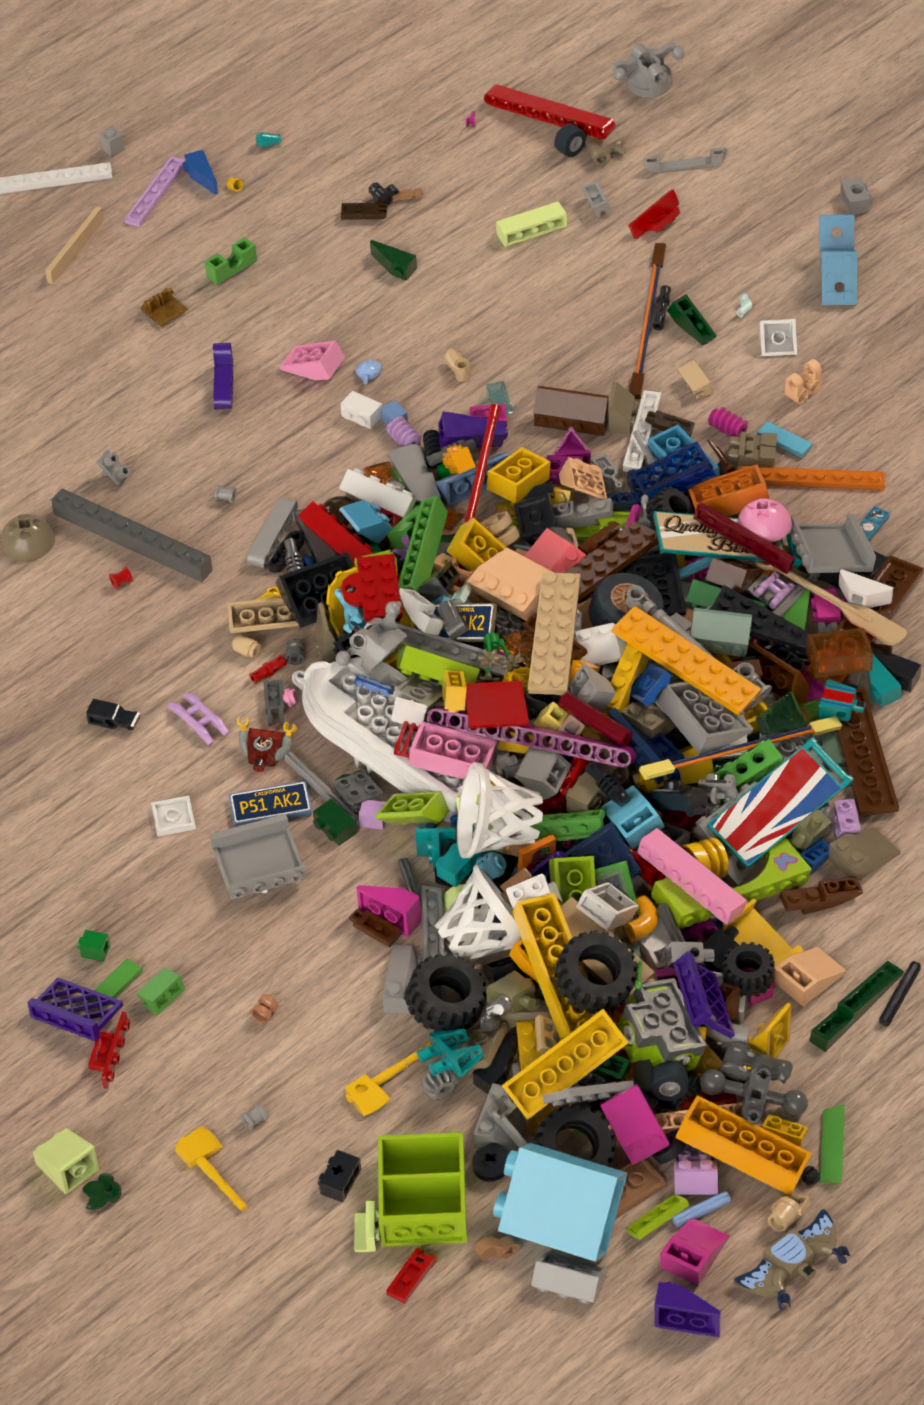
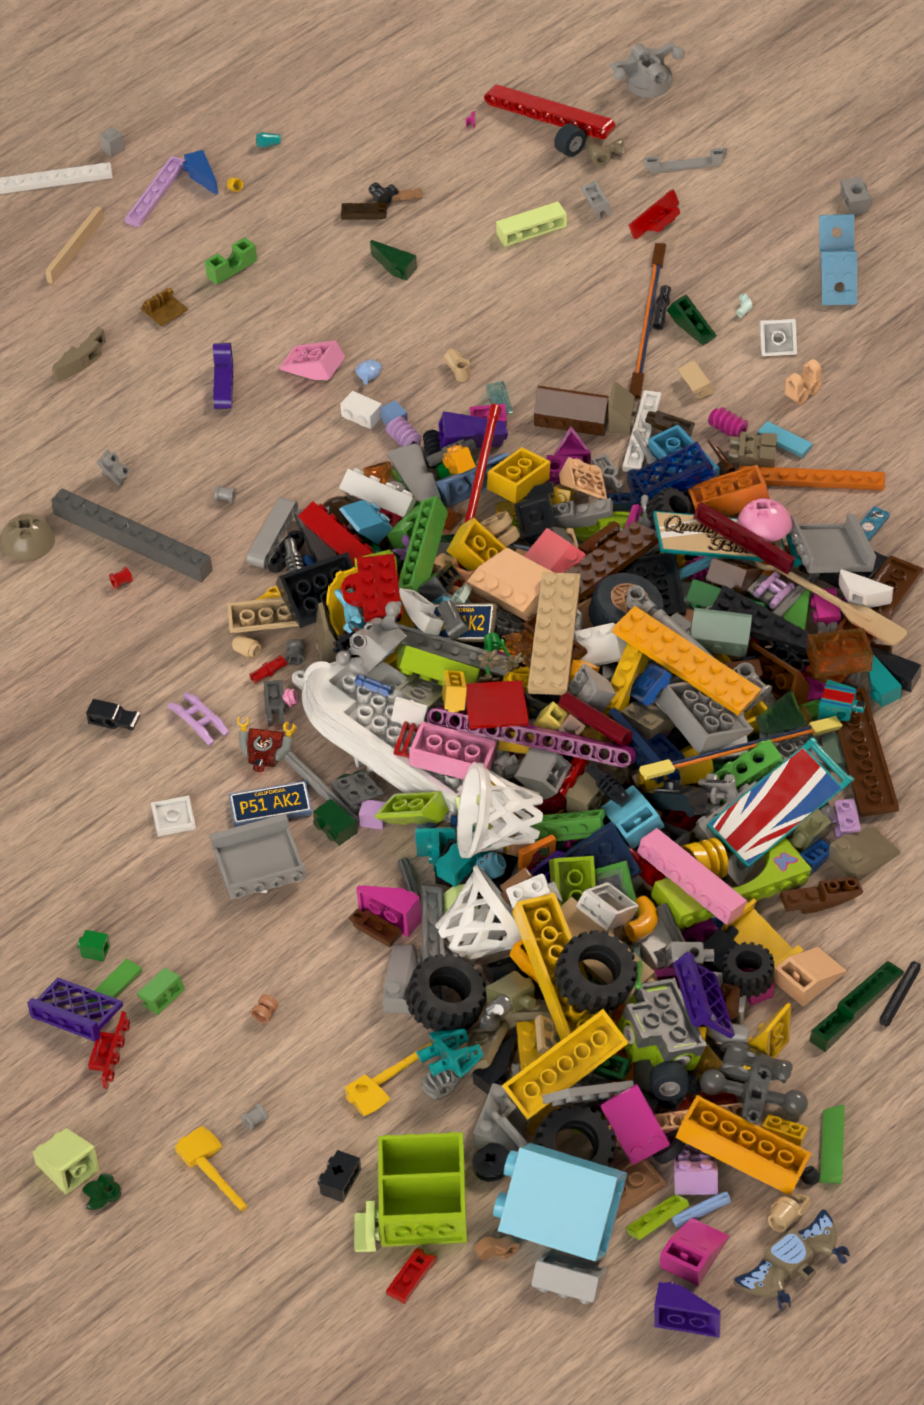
(79, 358): none -> dark tan slope

